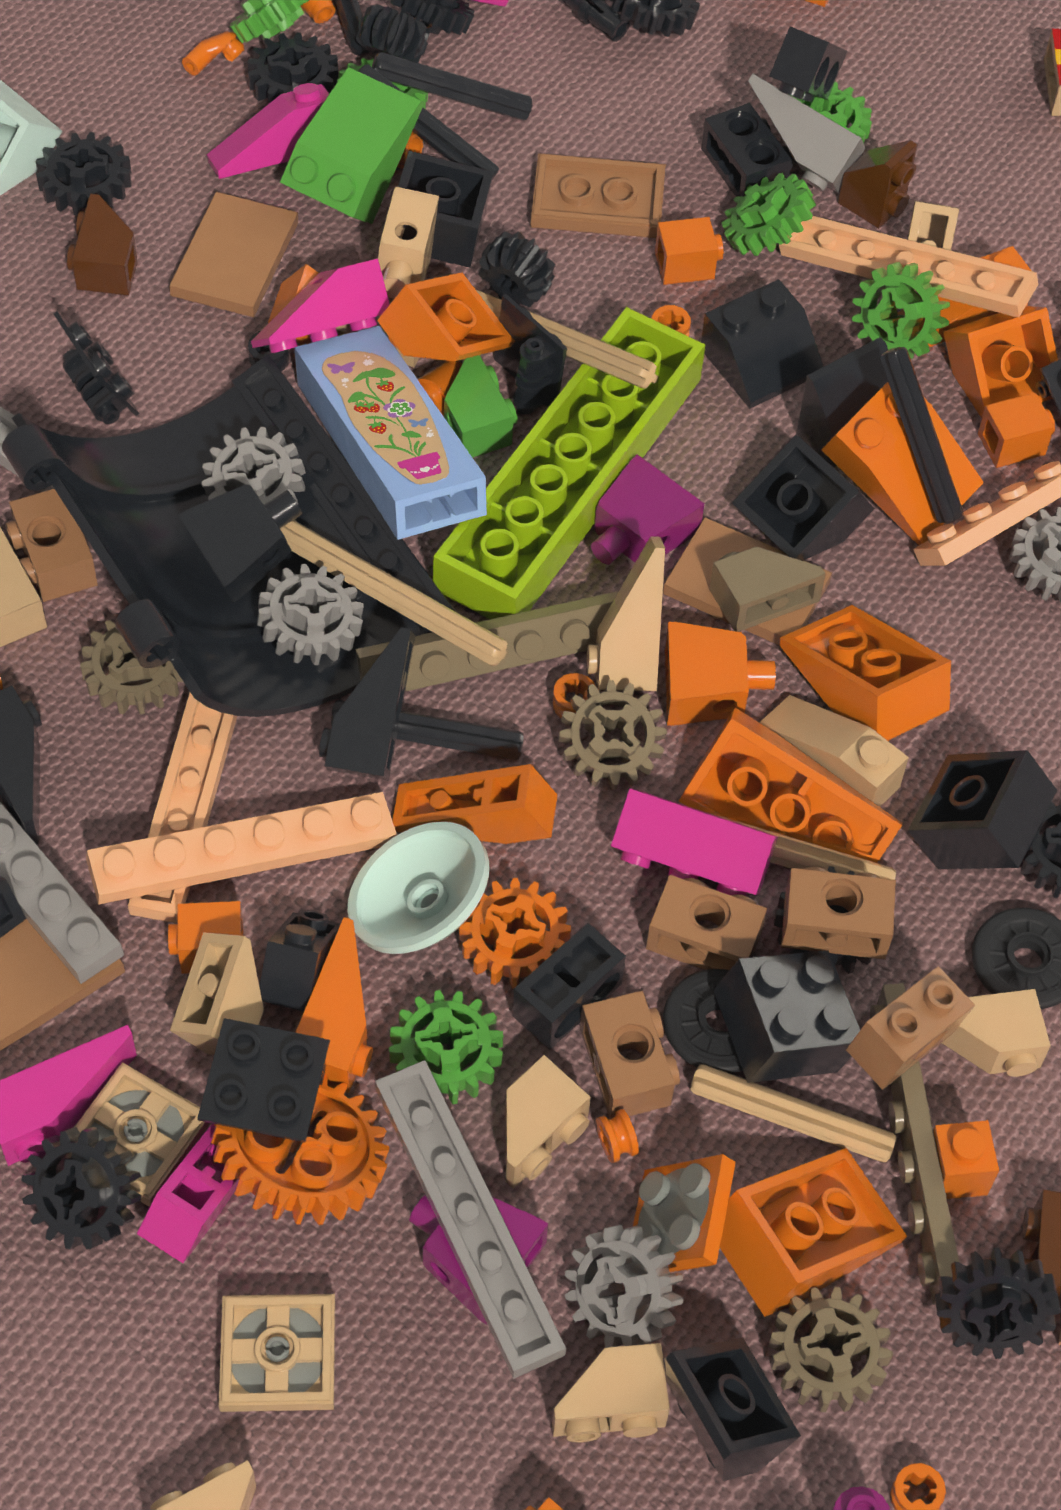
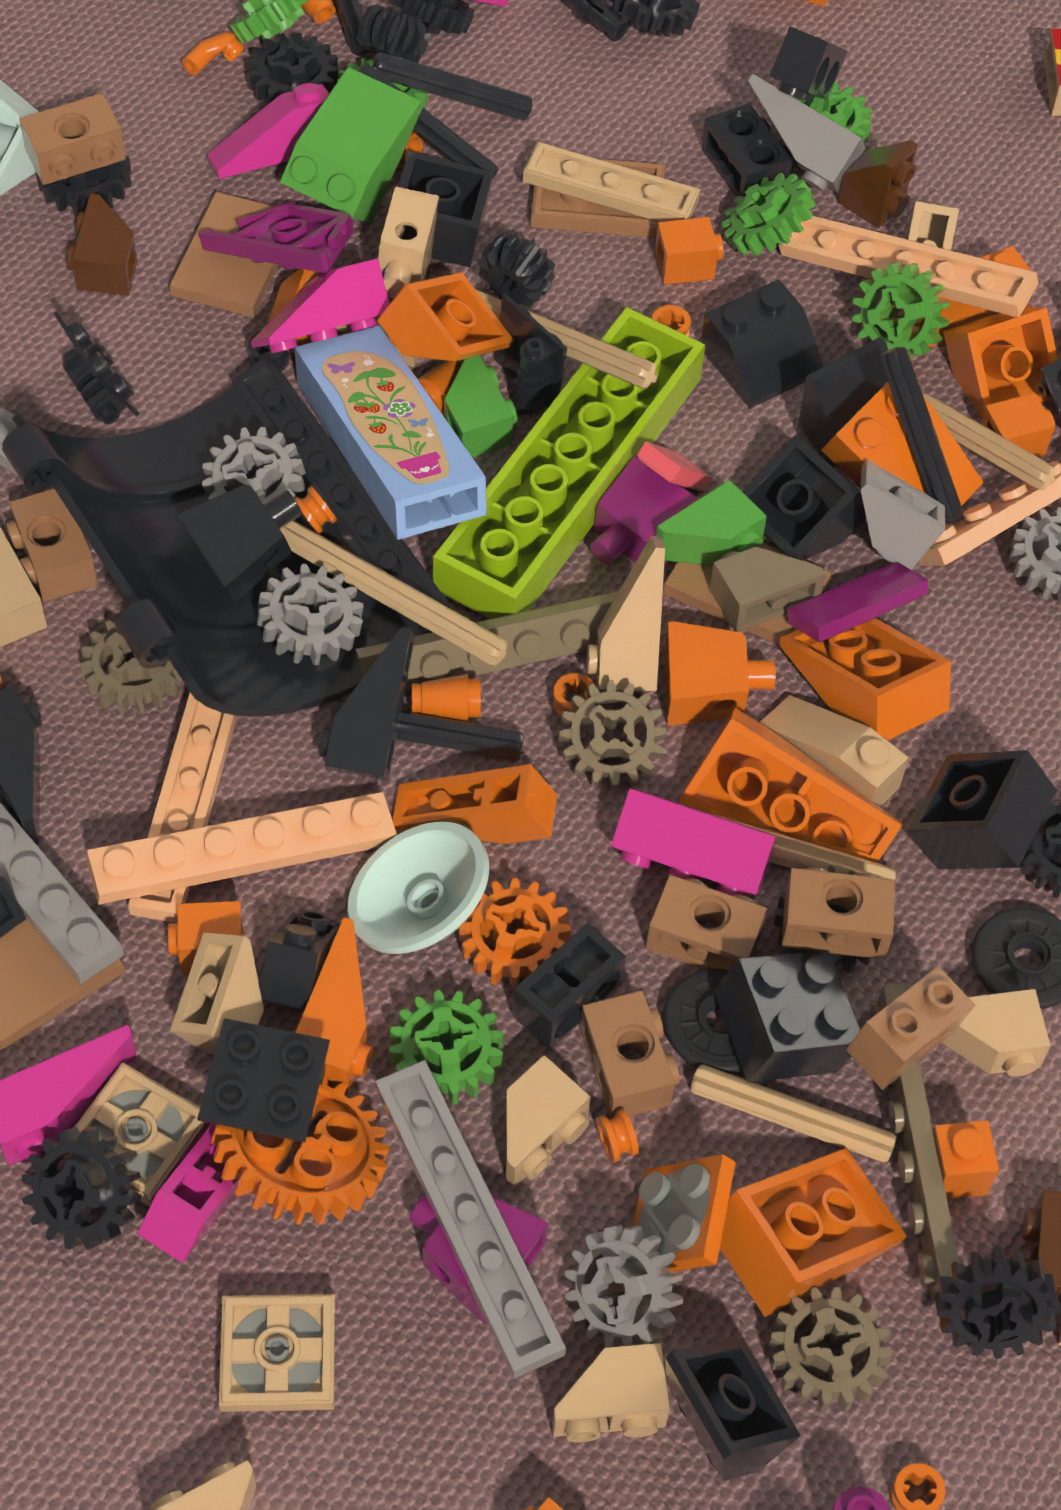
(72, 138): none -> medium nougat brick
(286, 236): none -> magenta wing
(315, 510): none -> orange bush
(448, 698): none -> orange cone
(610, 184): none -> tan tile
(674, 467): none -> coral tile
(713, 527): none -> bright green slope
(857, 601): none -> magenta tile
(899, 516): none -> light grey slope
(994, 447): none -> tan axle

